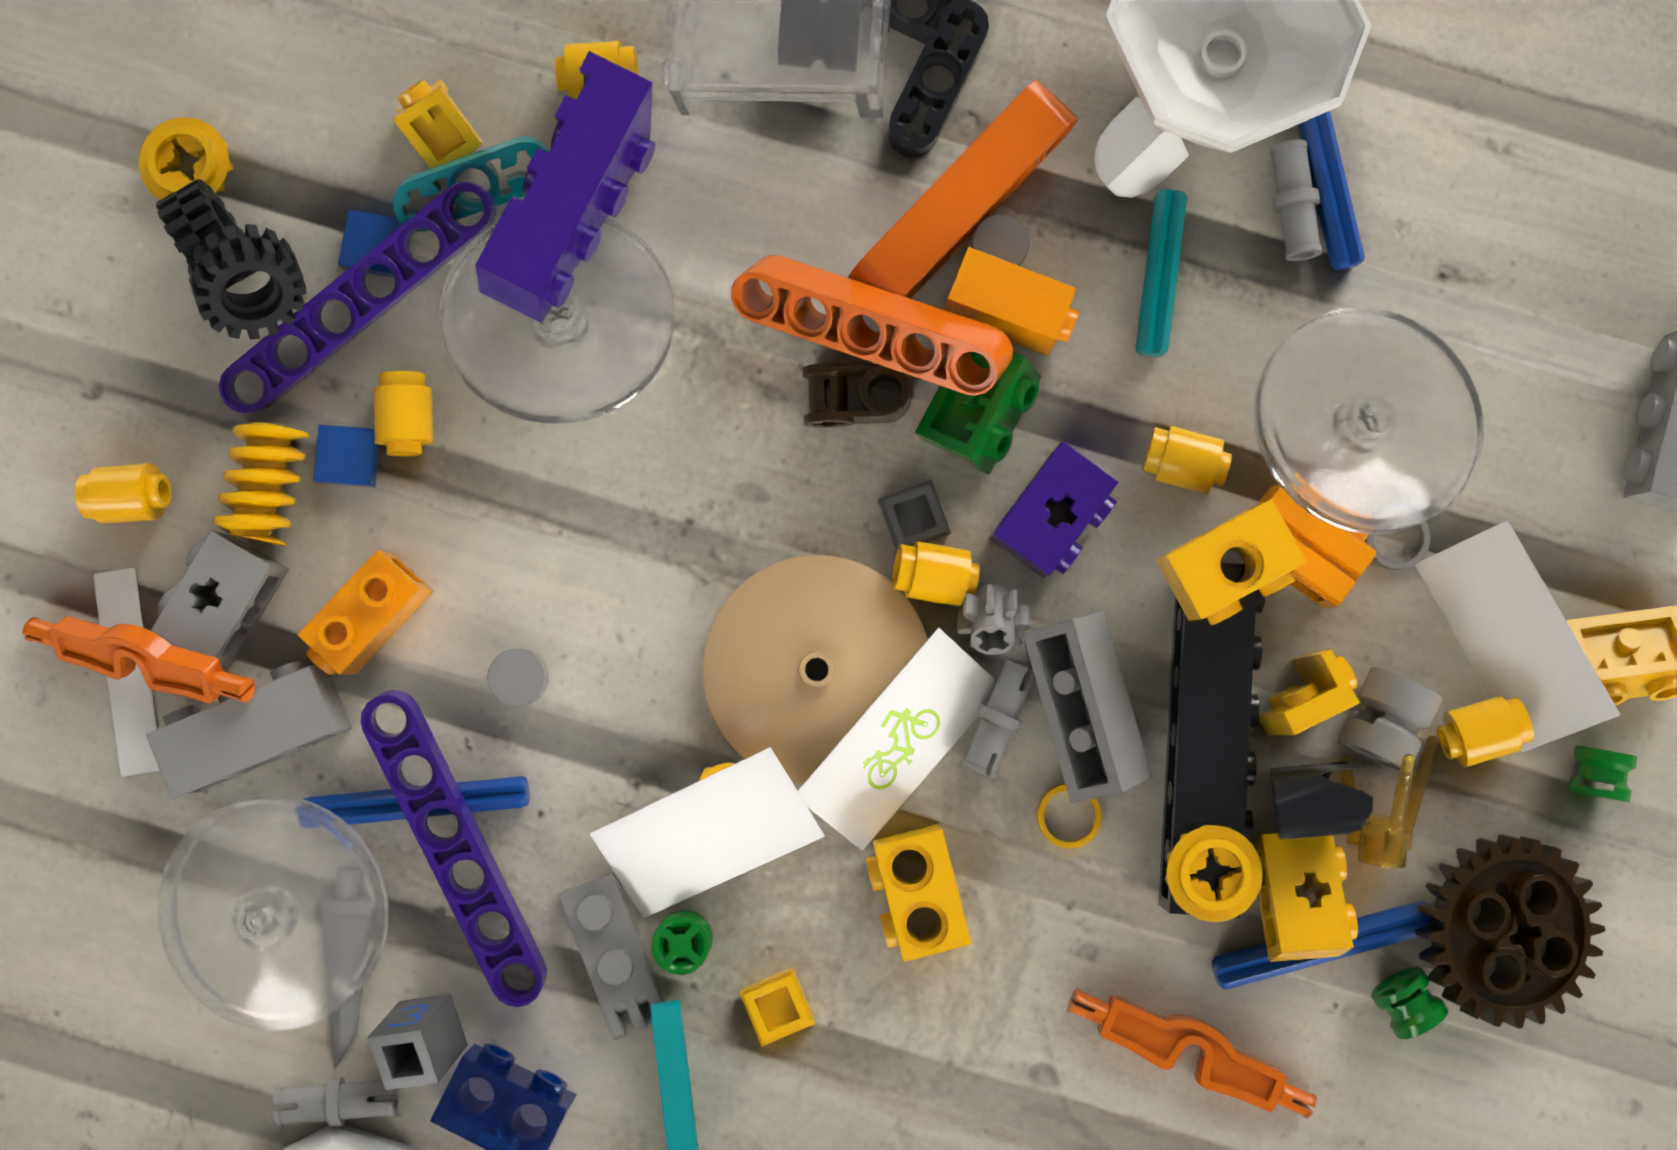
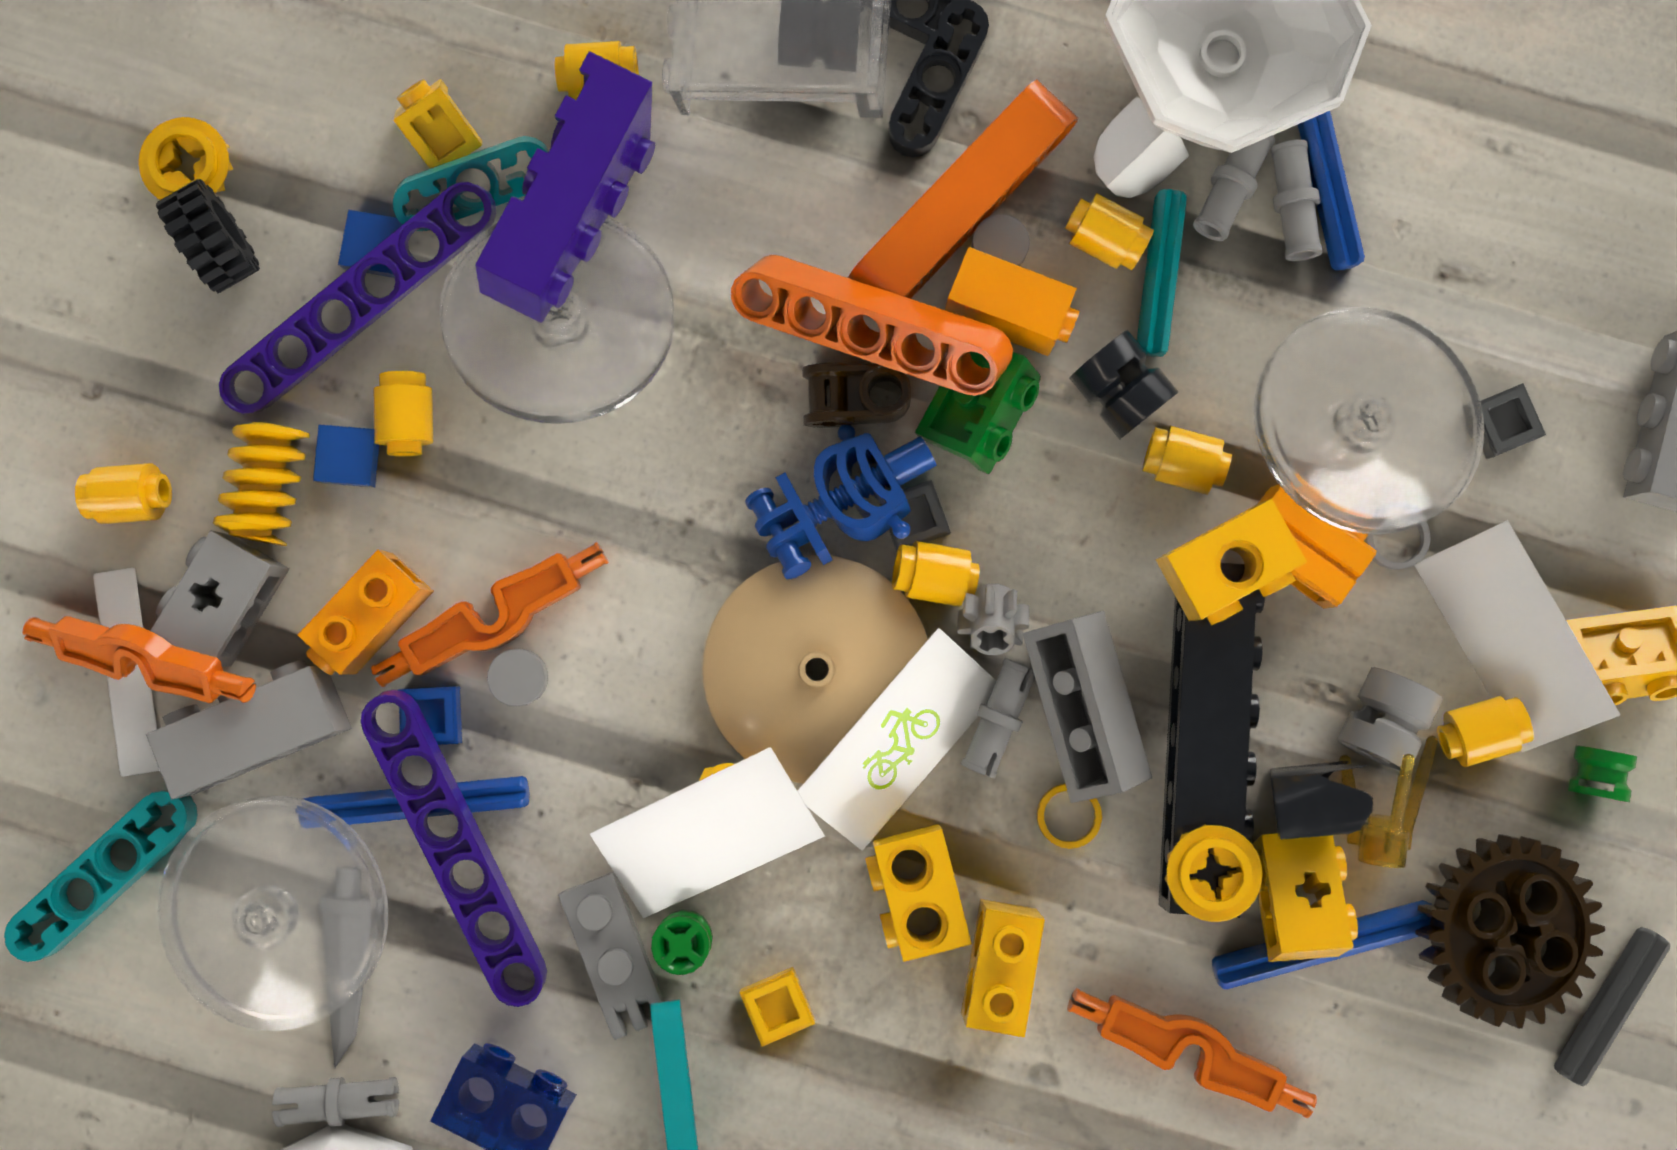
(99, 871): none -> teal beam
(242, 254): black tyre -> none
(417, 1042): dark grey brick -> none
(441, 711): none -> blue tile
(464, 630): none -> orange piece
(890, 471): none -> blue torso
(1002, 968): none -> yellow brick
(1063, 478): dark purple brick -> none
(1108, 232): none -> yellow brick
(1143, 391): none -> black wheel
(1231, 186): none -> light grey pin
(1325, 693): yellow bracket -> none
(1409, 1003): green wheel -> none
(1509, 421): none -> dark grey tile
(1612, 1006): none -> dark grey axle

